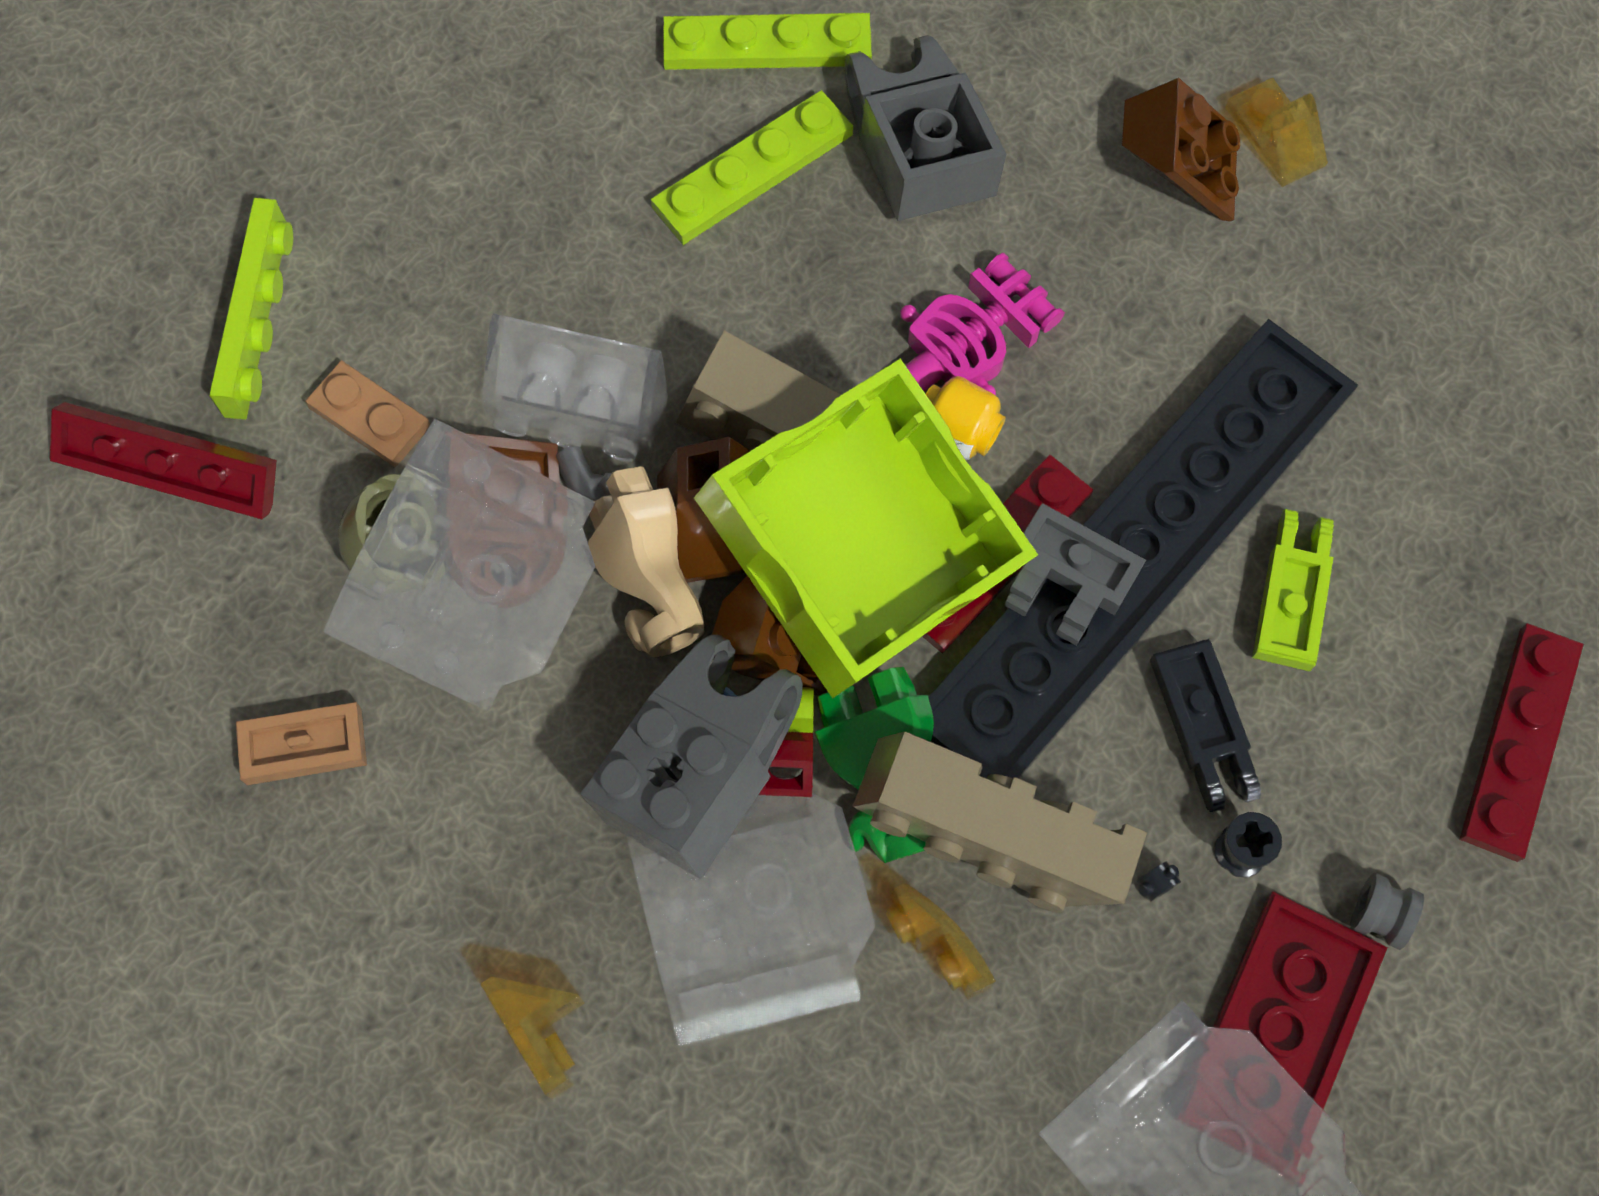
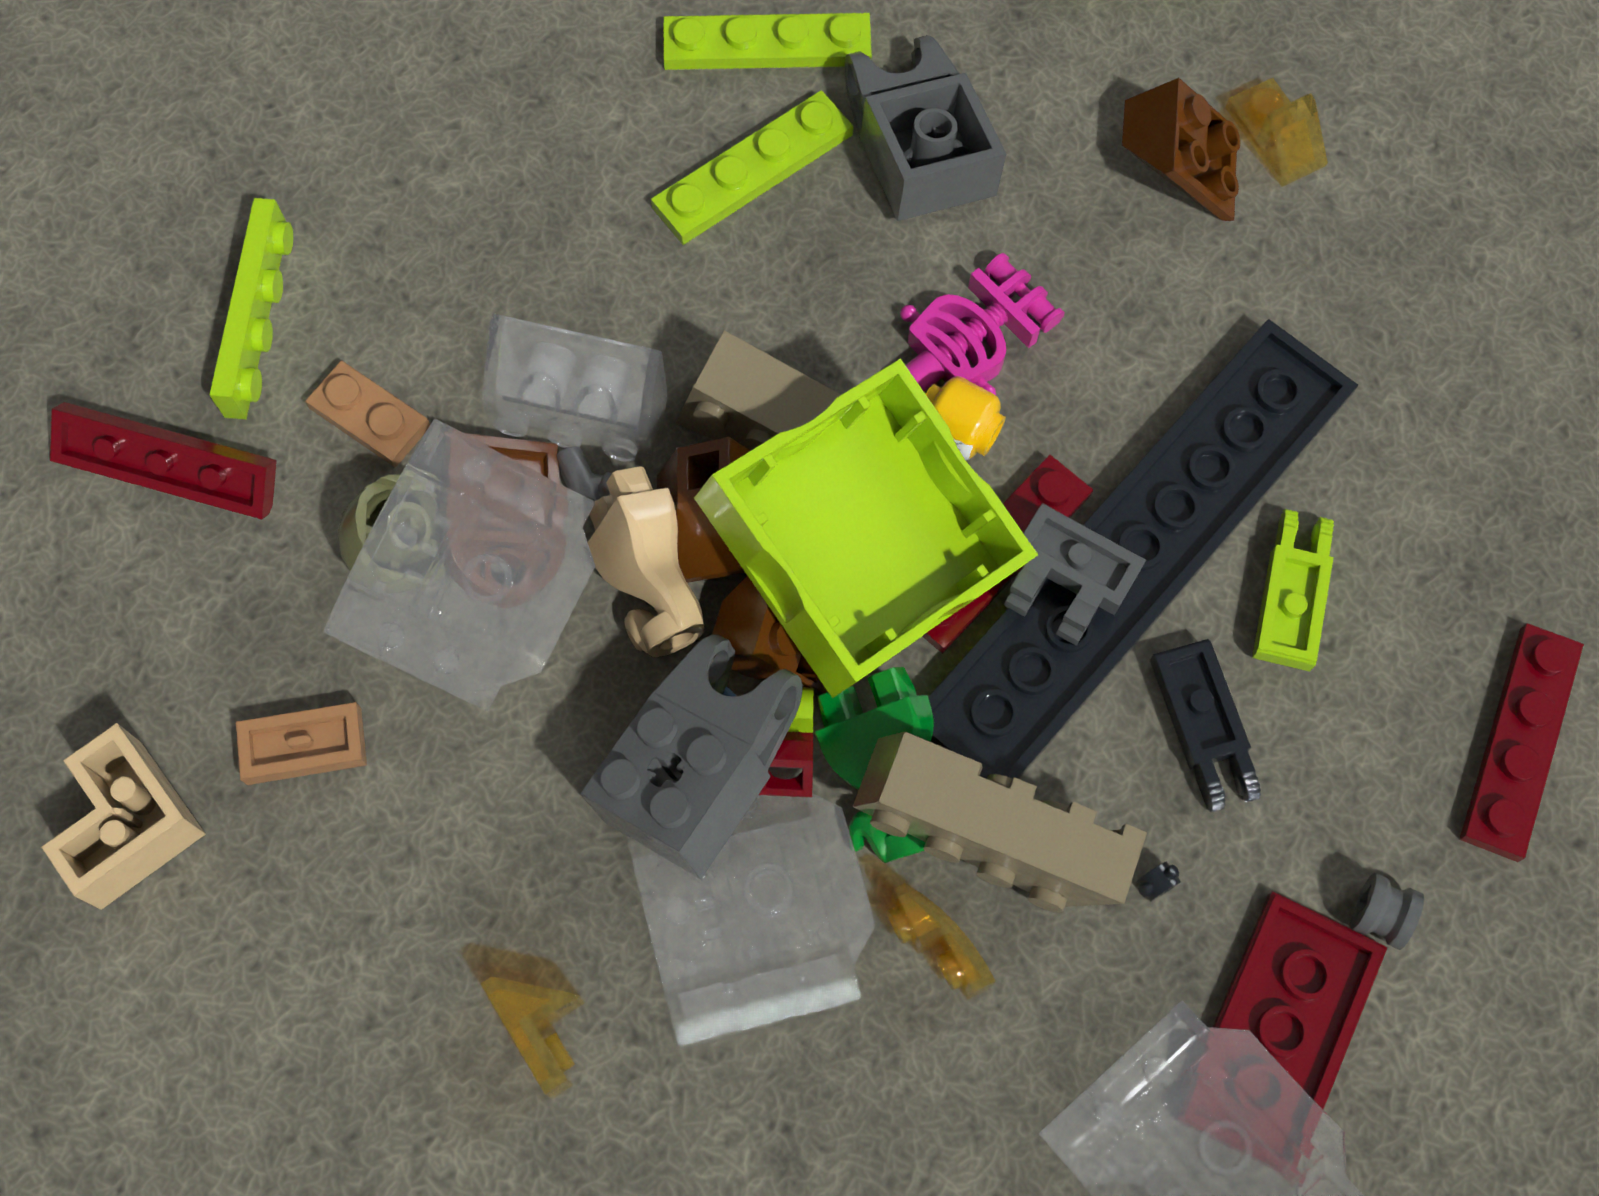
(135, 821): none -> tan brick
(1256, 829): black bush -> none

